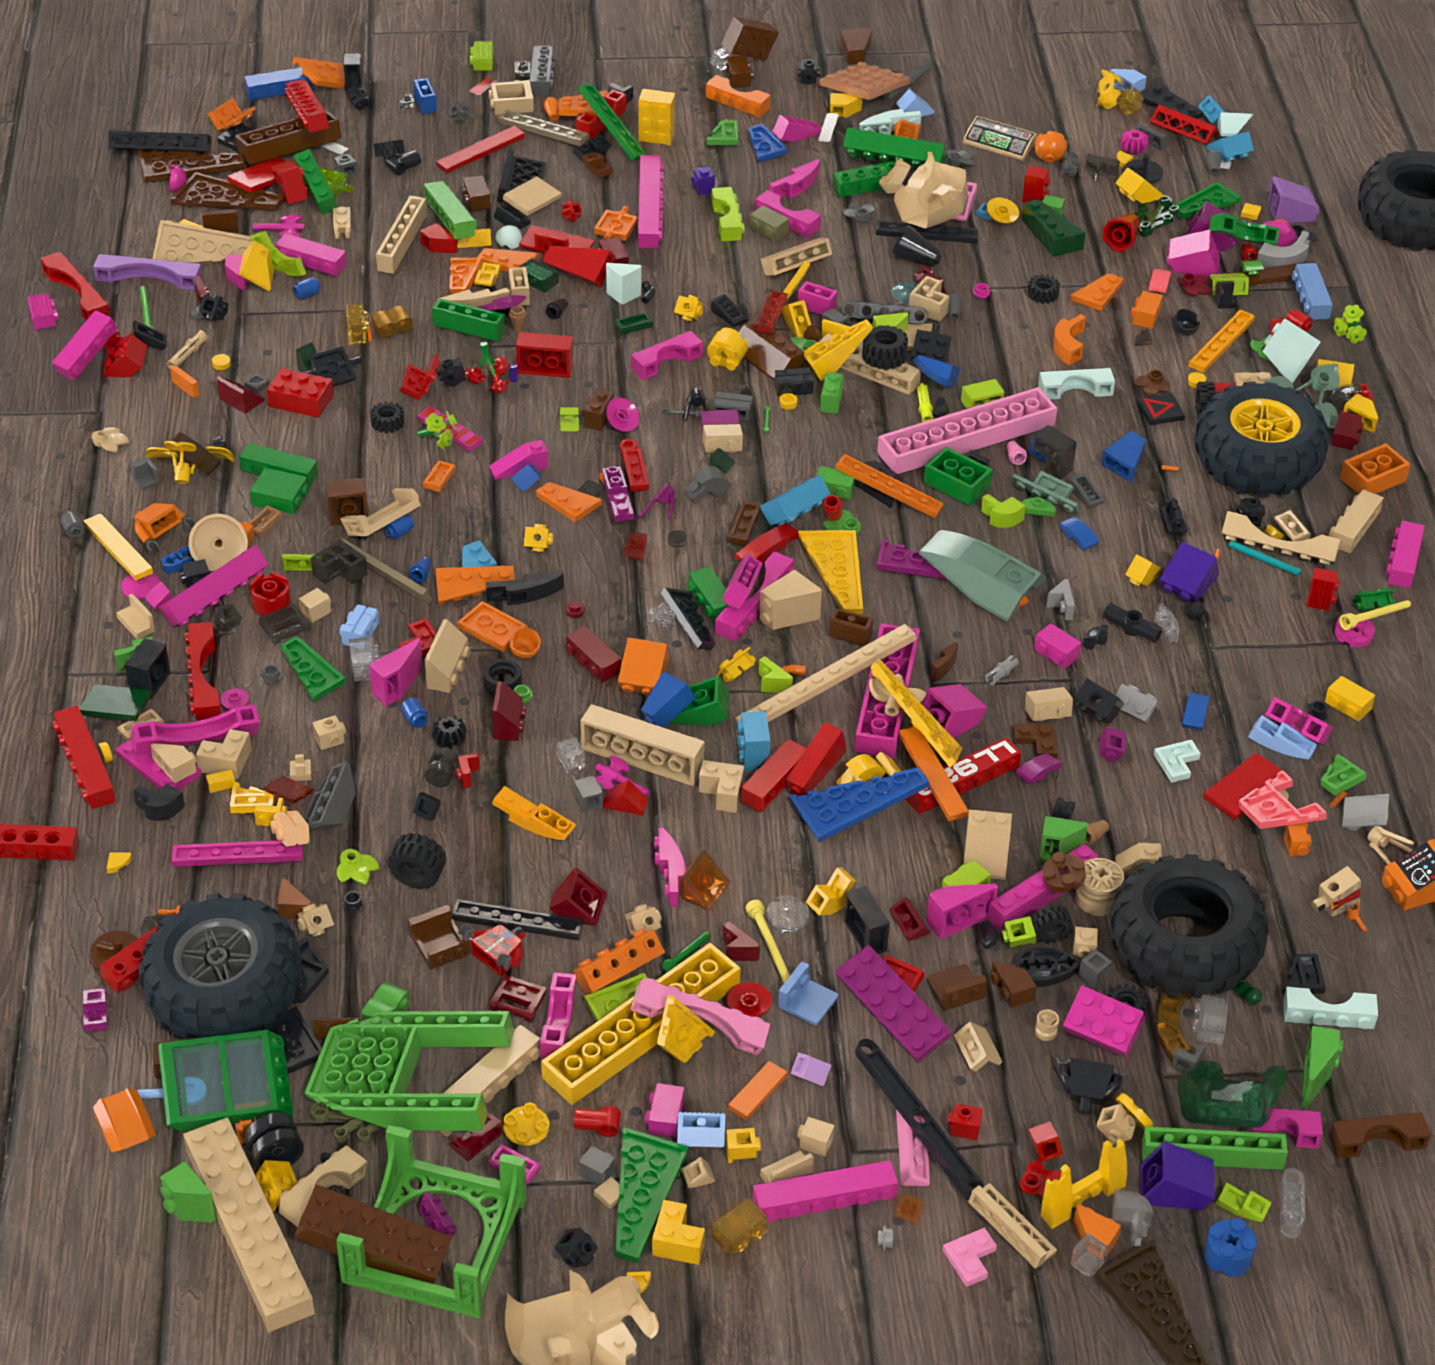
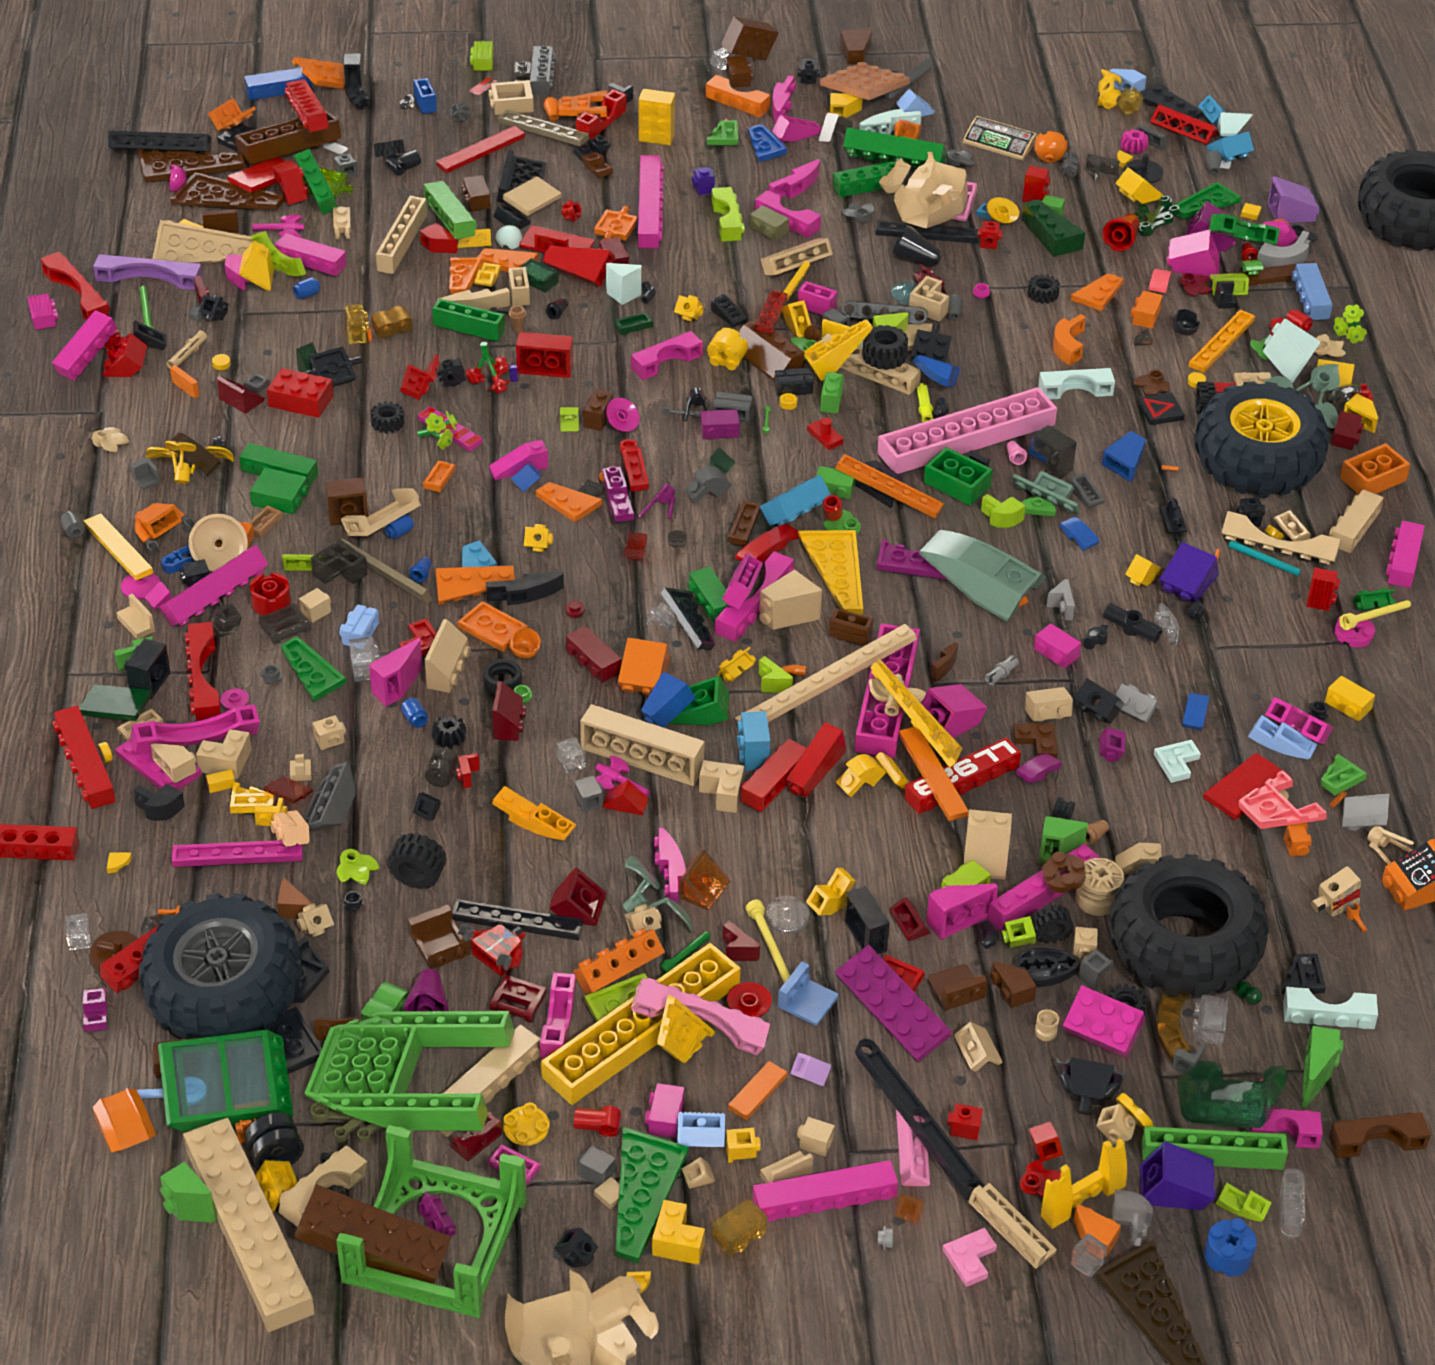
(78, 931): none -> clear brick
(427, 993): none -> magenta cone
(503, 303): magenta slope -> none
(611, 121): green plate -> none
(639, 898): none -> sand green plant
(726, 437): tan brick -> none
(781, 97): none -> dark pink slope
(825, 433): none -> red tile
(852, 802): blue wing -> none
(981, 393): lime brick -> none
(989, 234): none -> red brick
(1329, 347): none -> tan plate

